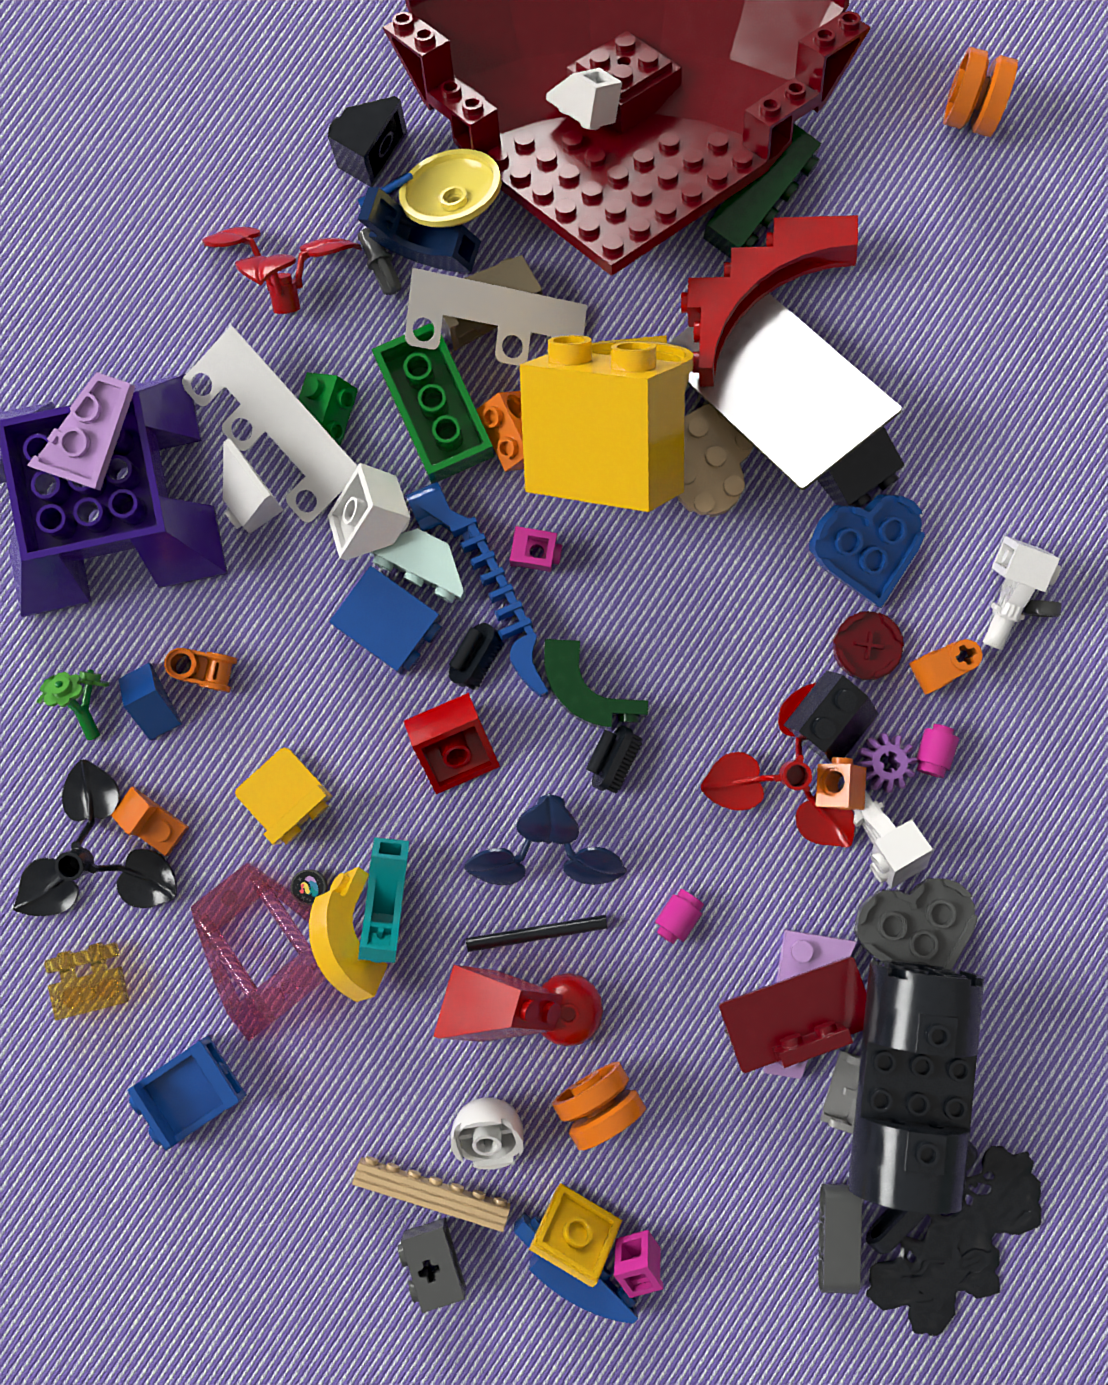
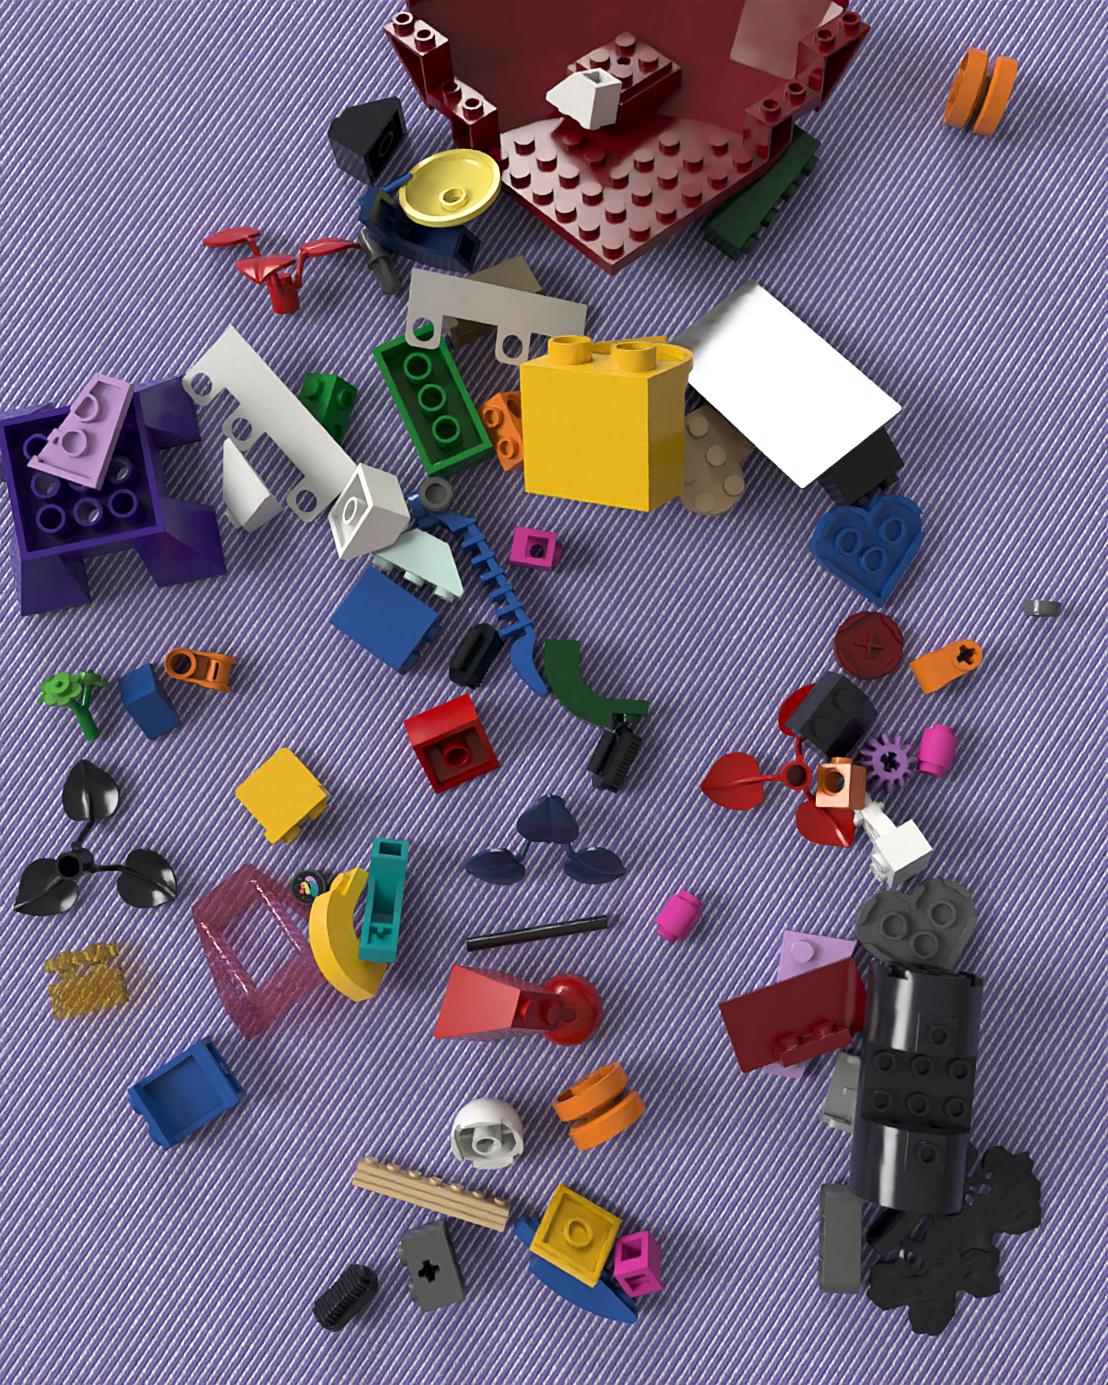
(149, 821): orange slope -> none
(345, 1297): none -> black piece
(436, 495): none -> dark grey tile
(791, 251): red arch -> none
(1024, 571): white brick -> none

